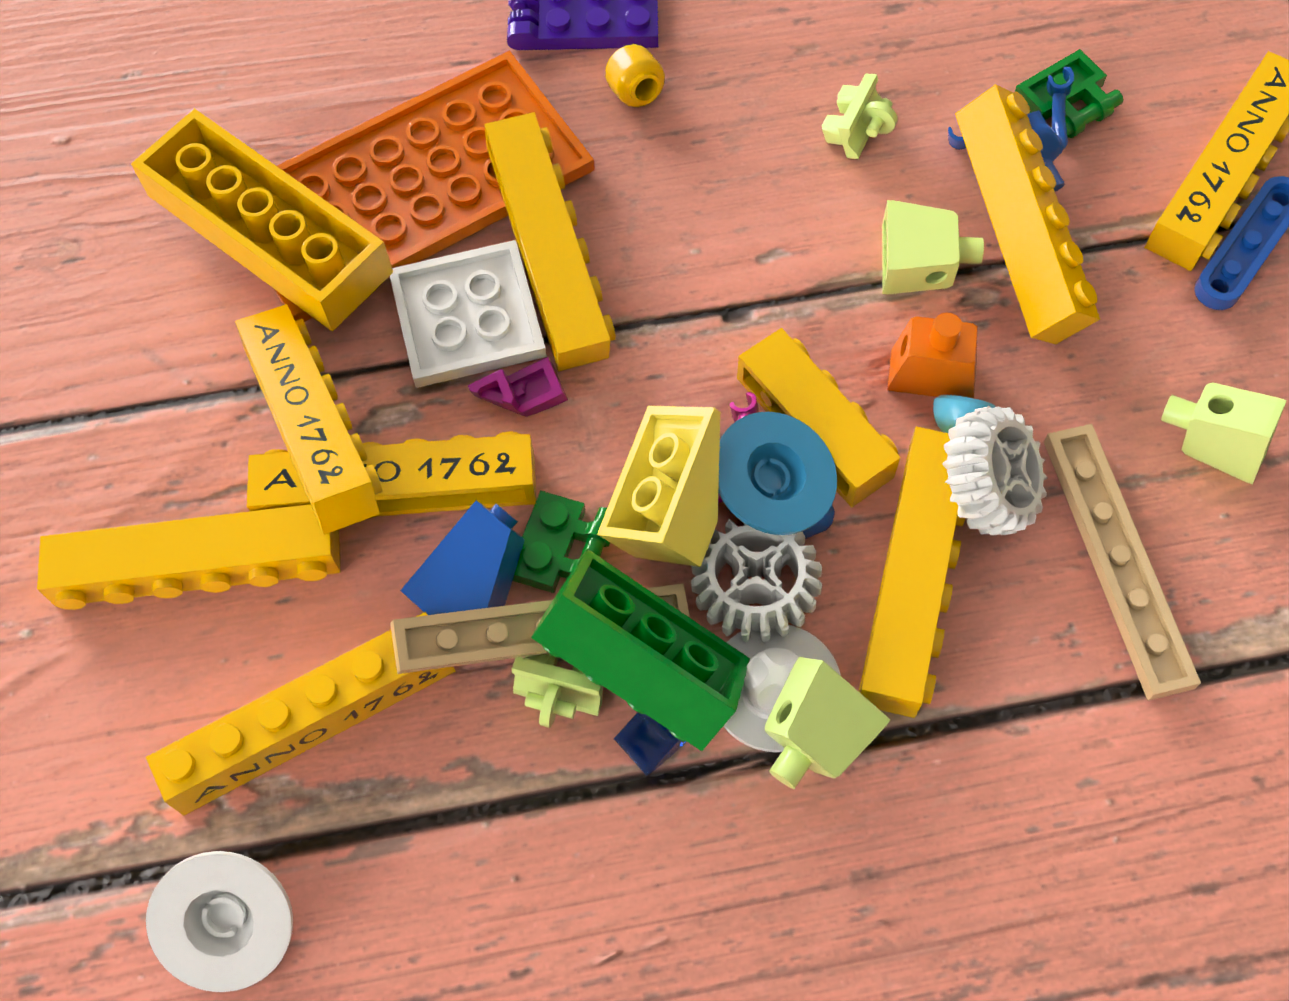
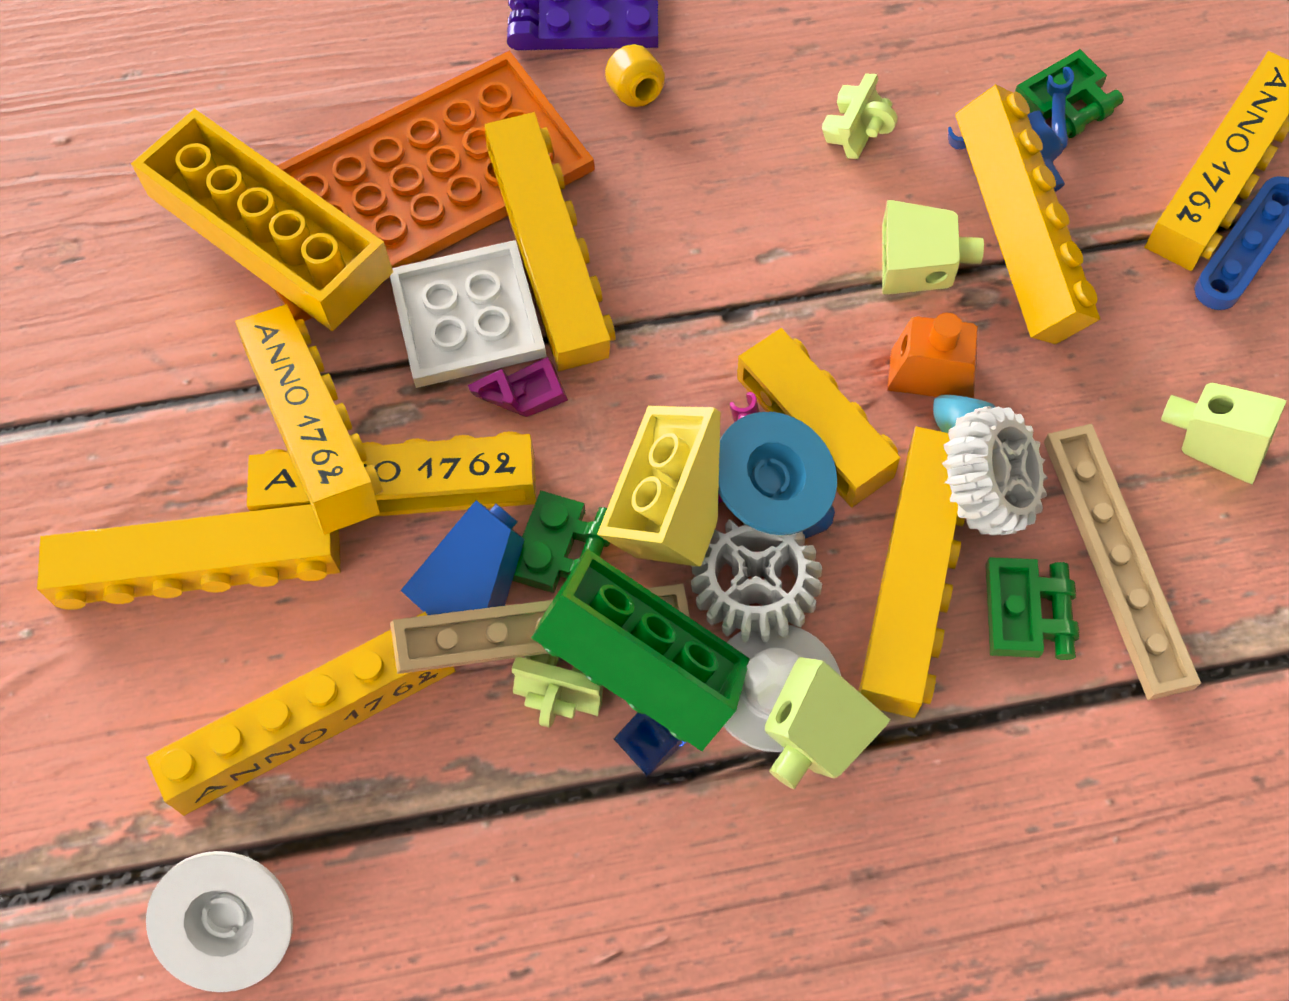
(1016, 613): none -> green plate

